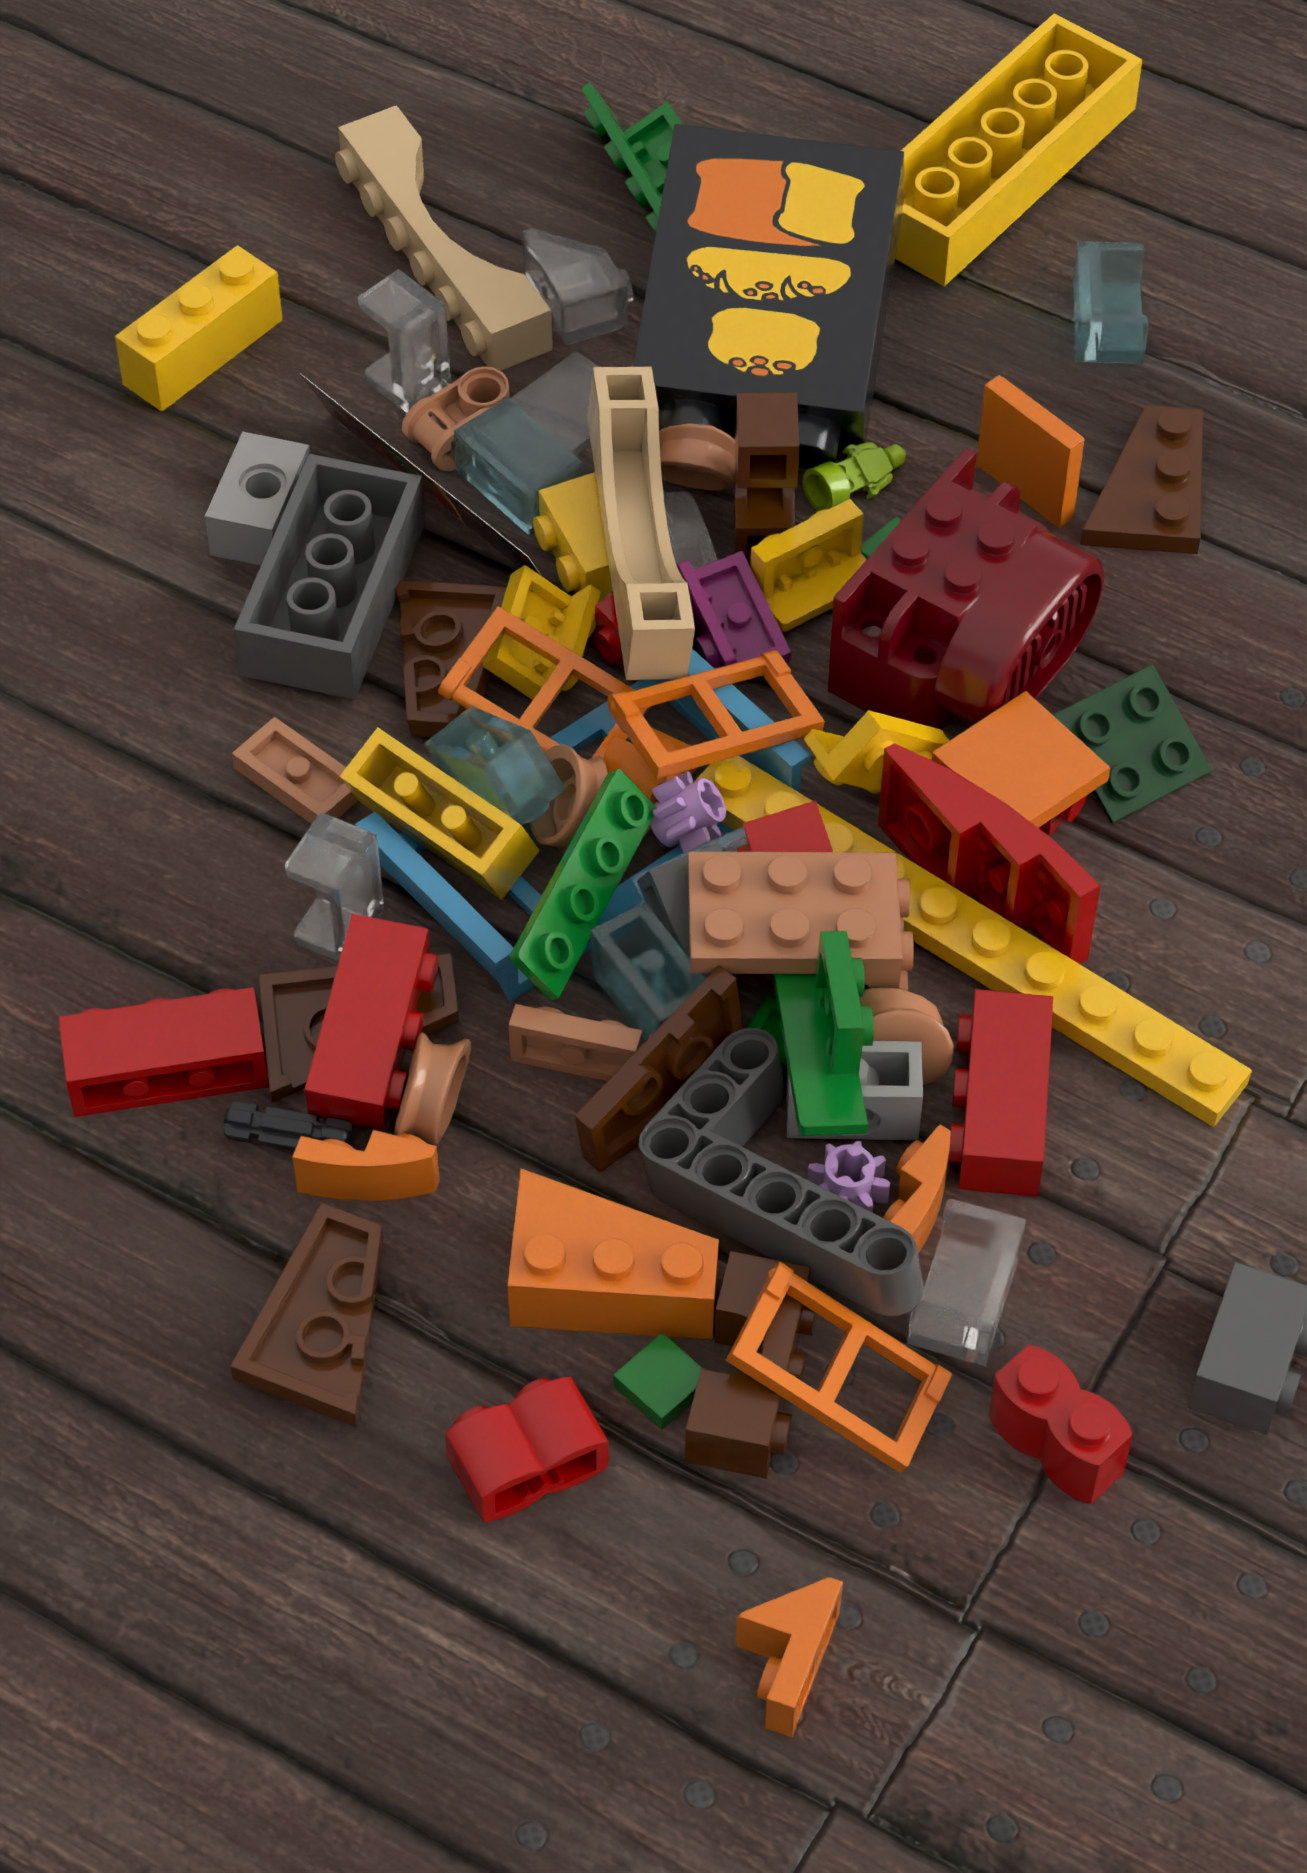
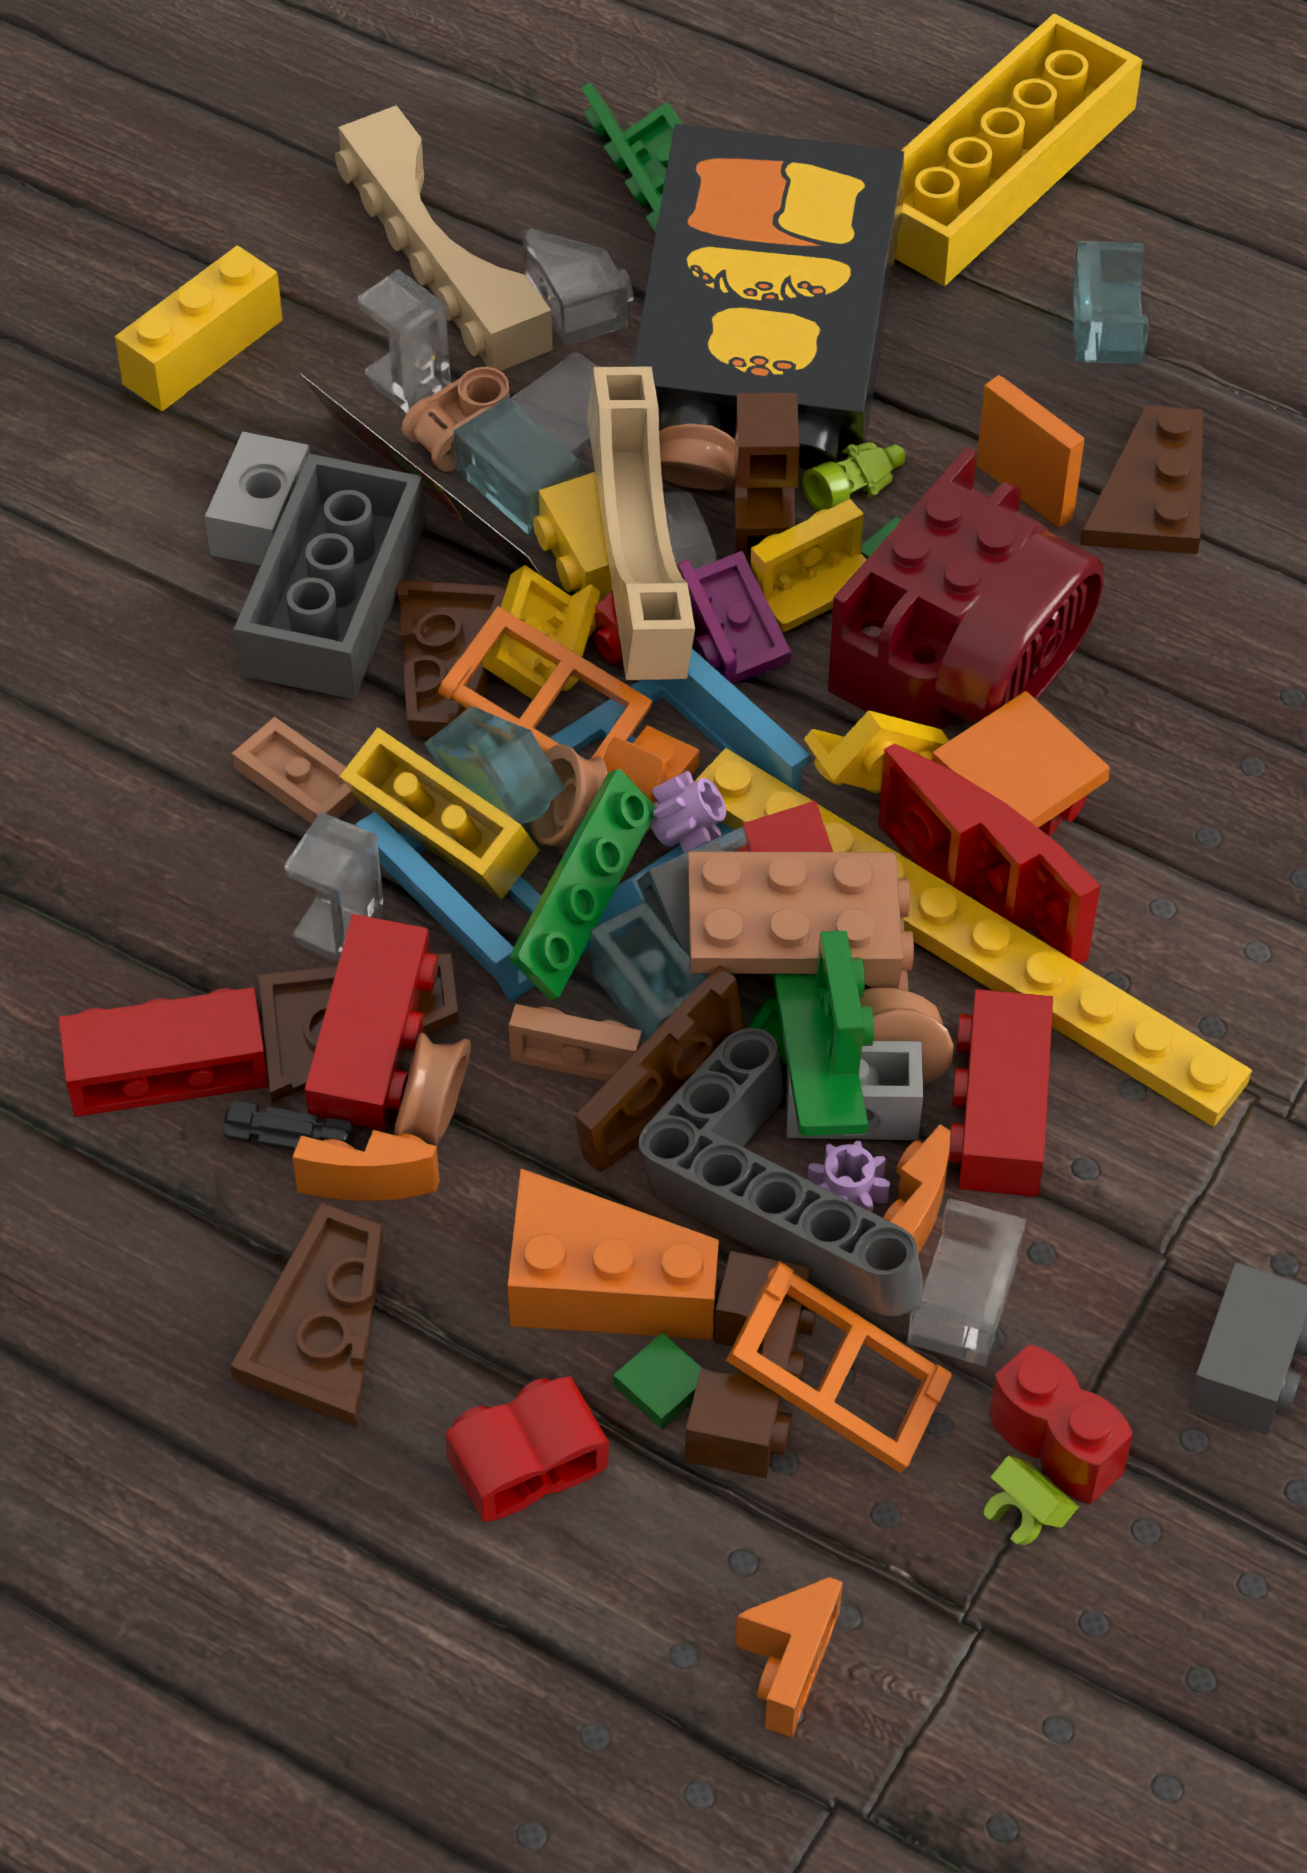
(732, 741): orange window -> none
(1034, 1496): none -> lime tile
(1140, 739): dark green hinge -> none

